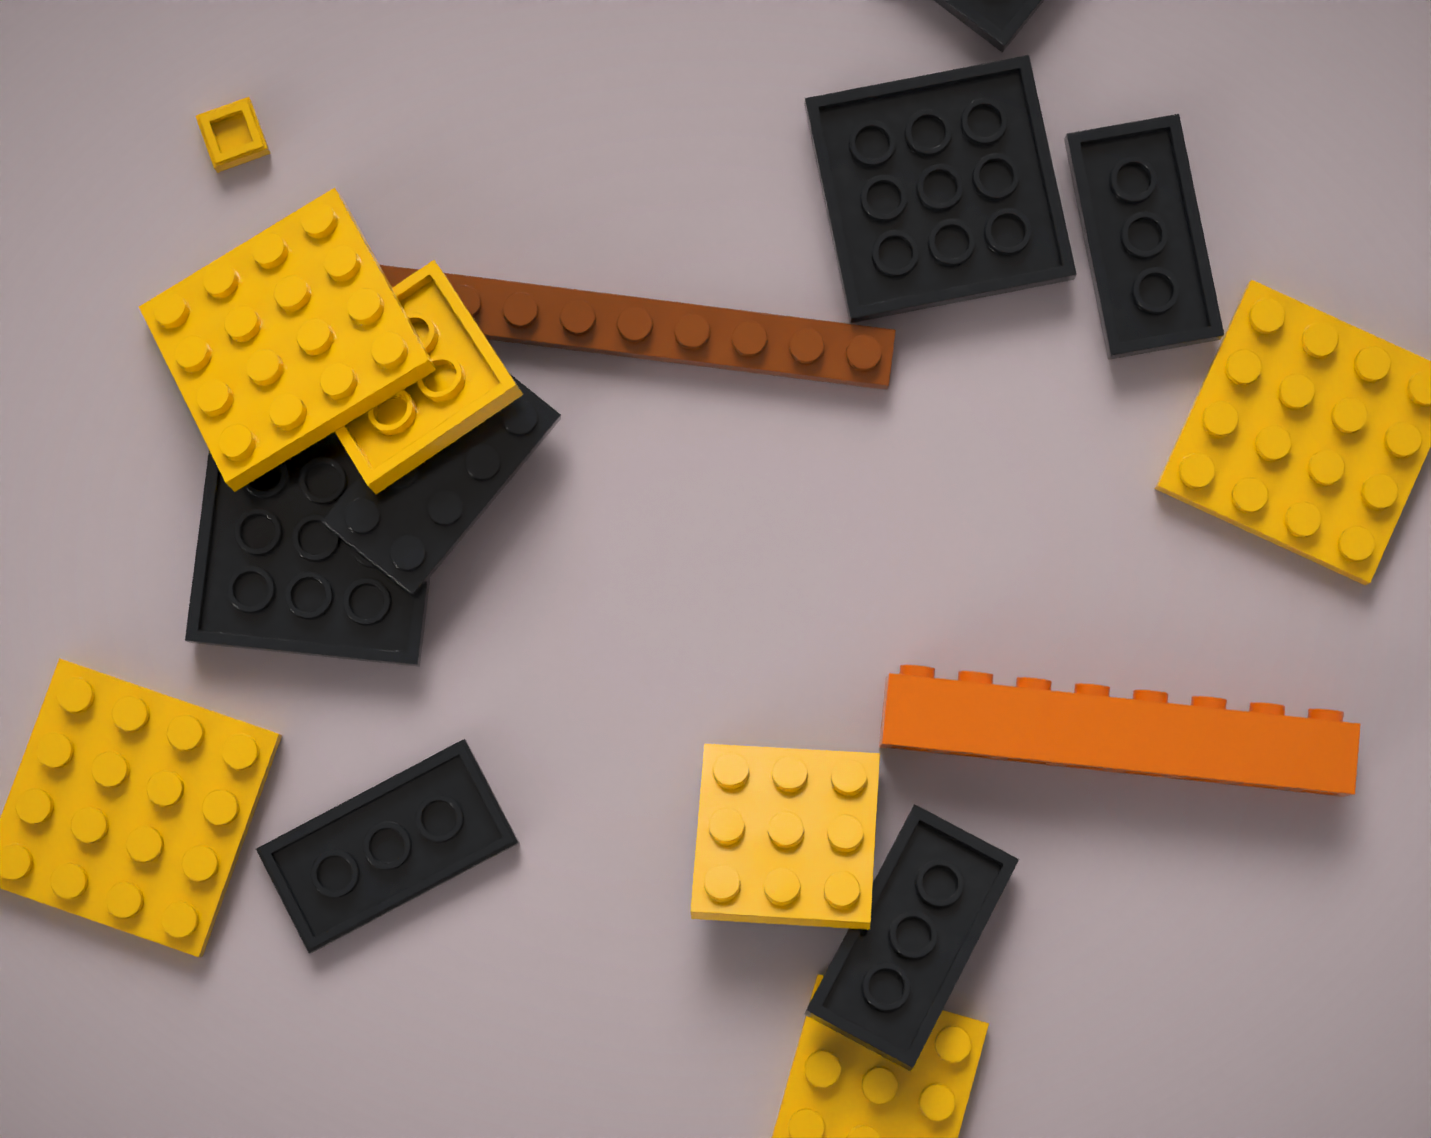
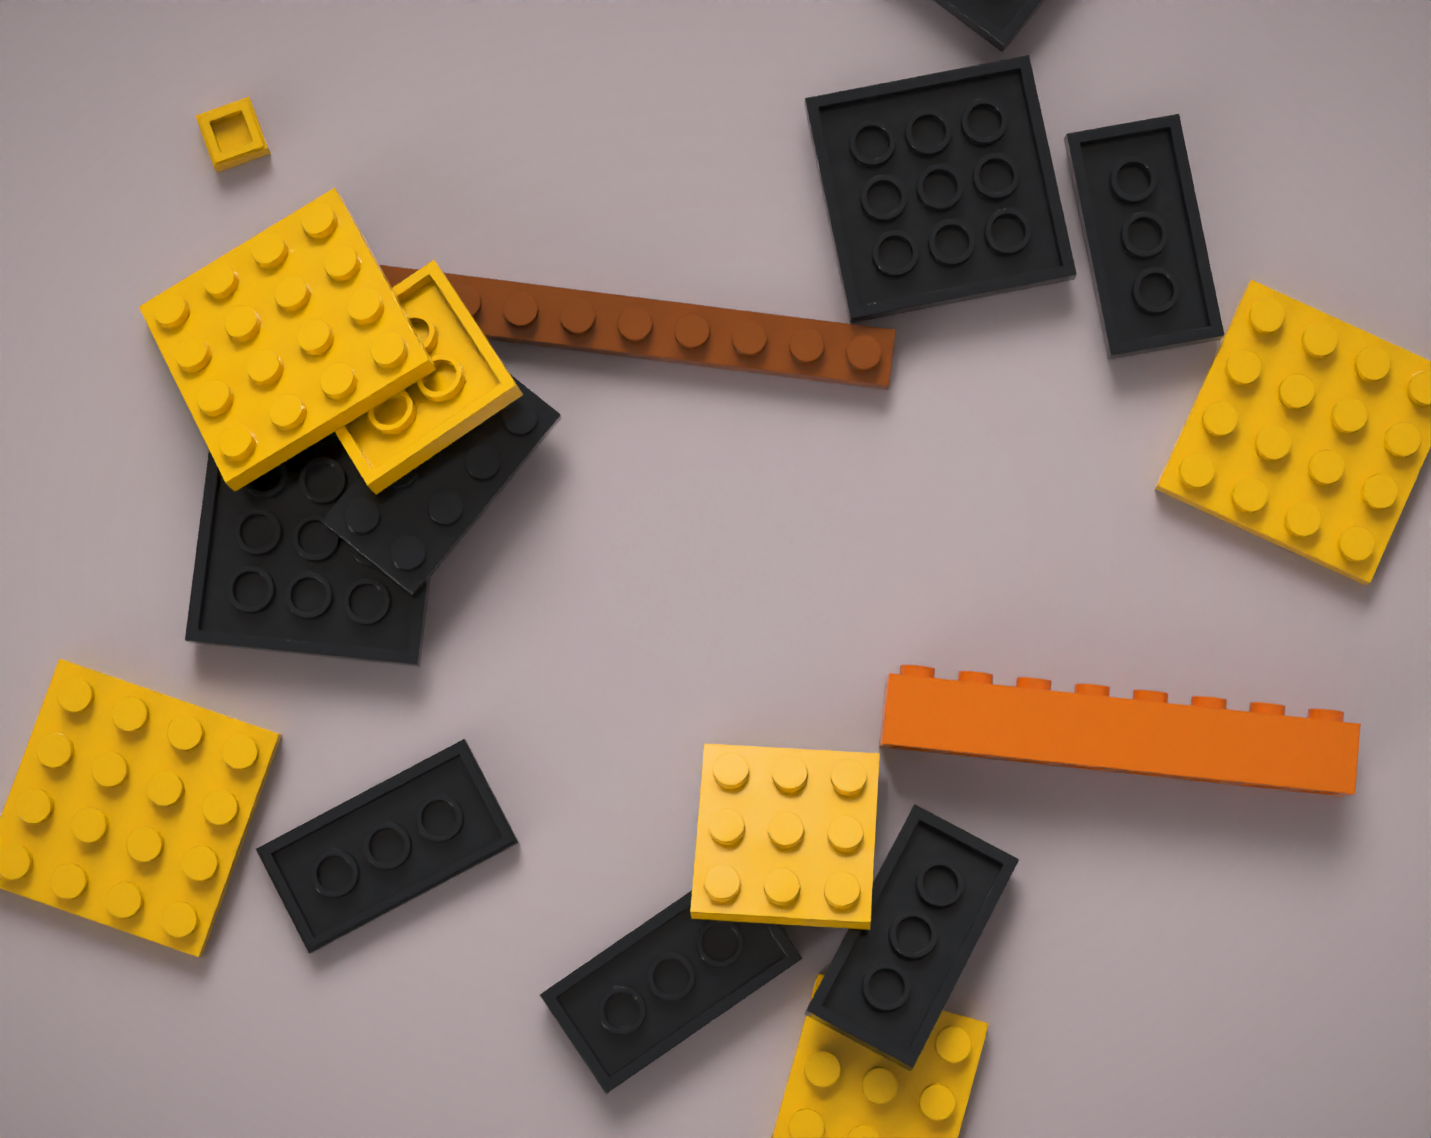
(663, 987): none -> black plate

